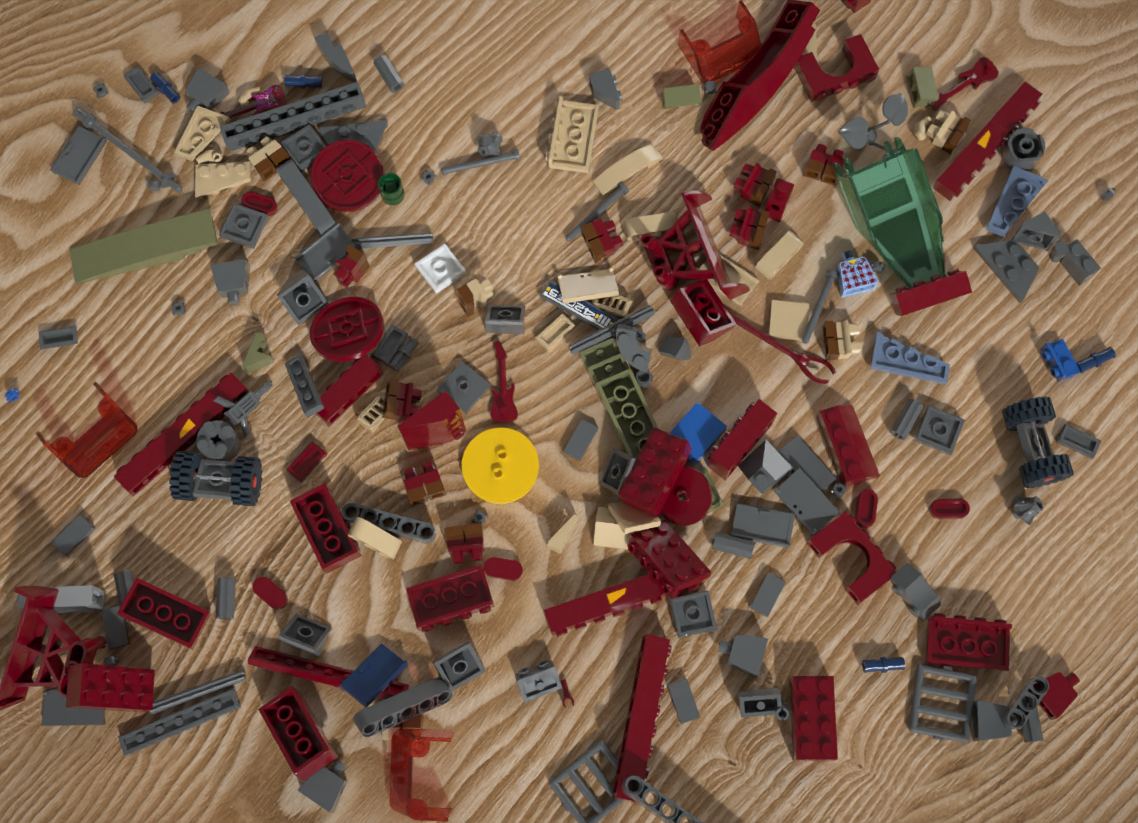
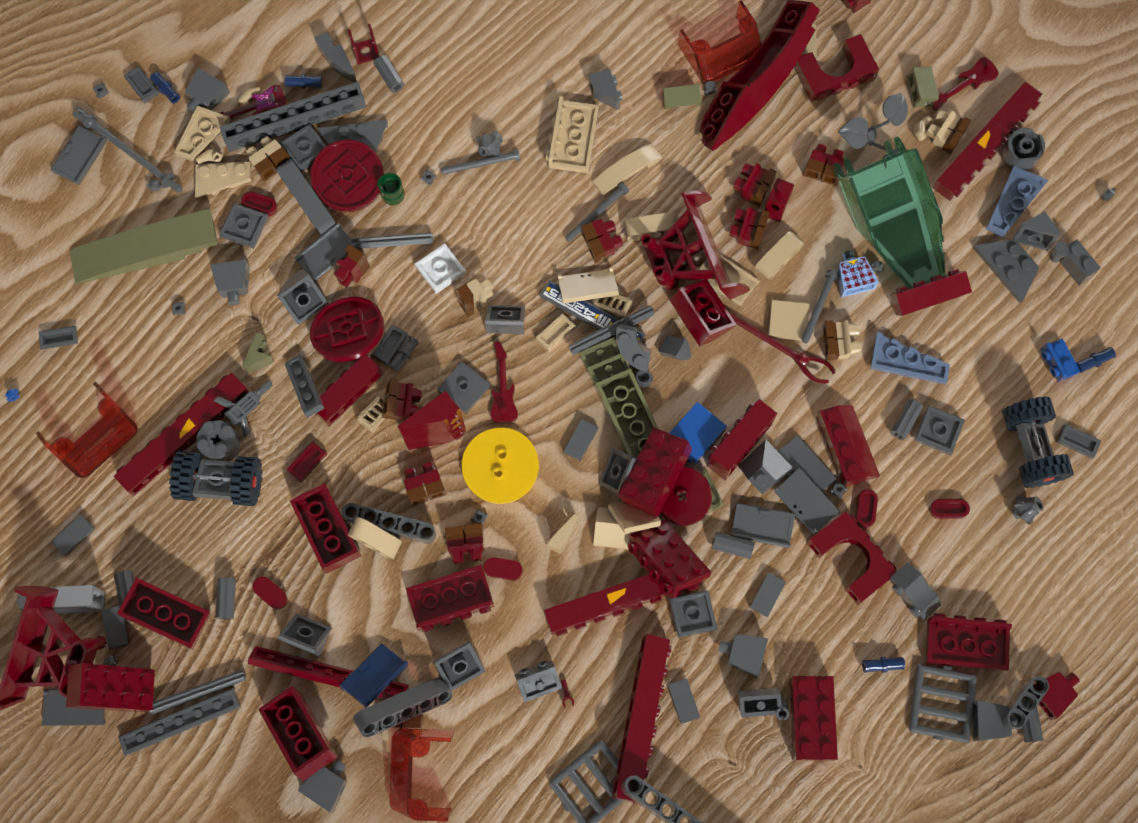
(370, 43): none -> dark red piece

